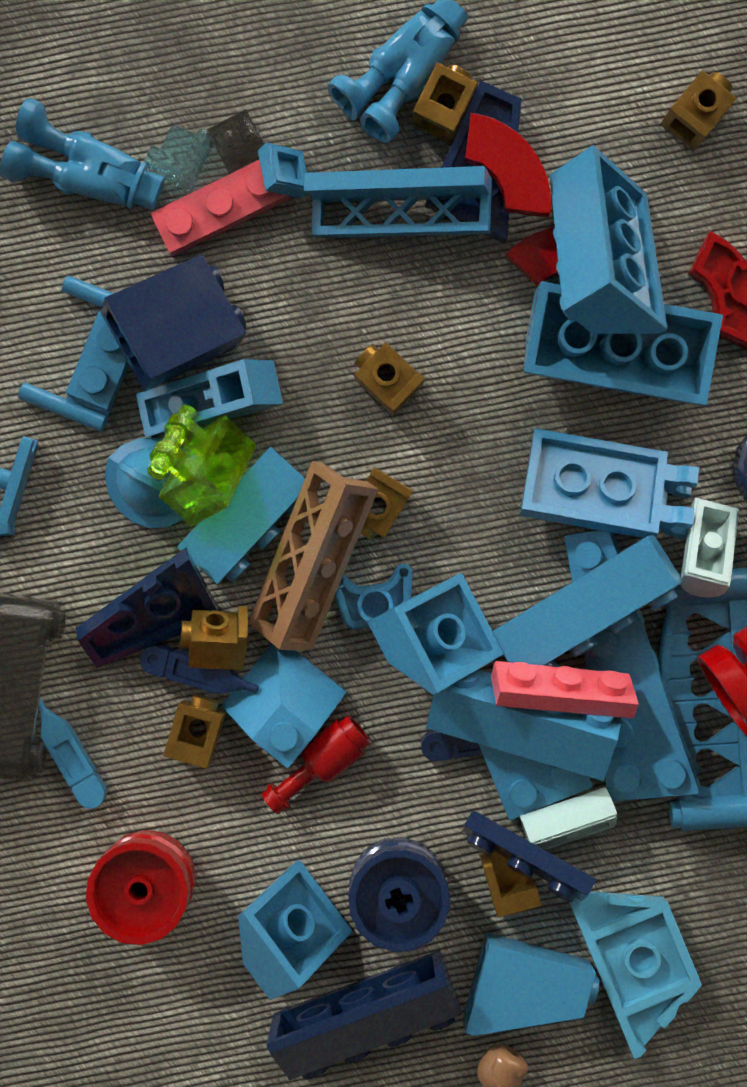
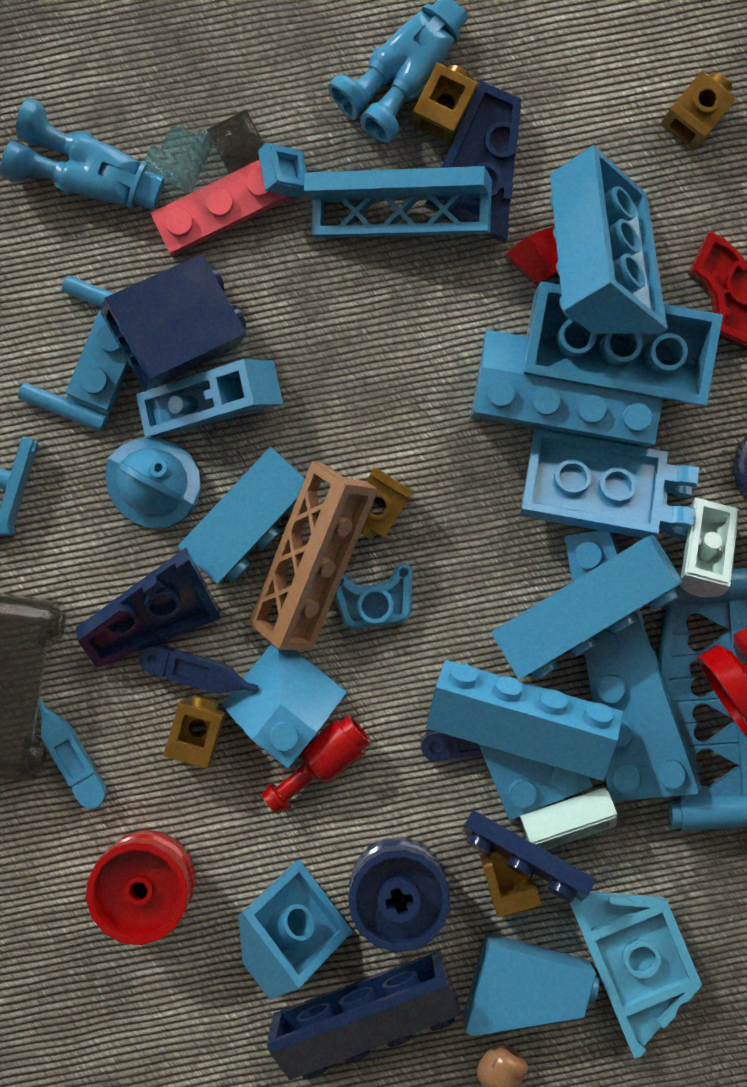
(207, 467): clear neon green brick -> none
(216, 639): pearl gold brick -> none
(391, 393): pearl gold brick -> none
(437, 635): dark azure slope -> none
(511, 164): red tile -> none
(533, 401): none -> dark azure slope
(564, 689): coral plate -> none

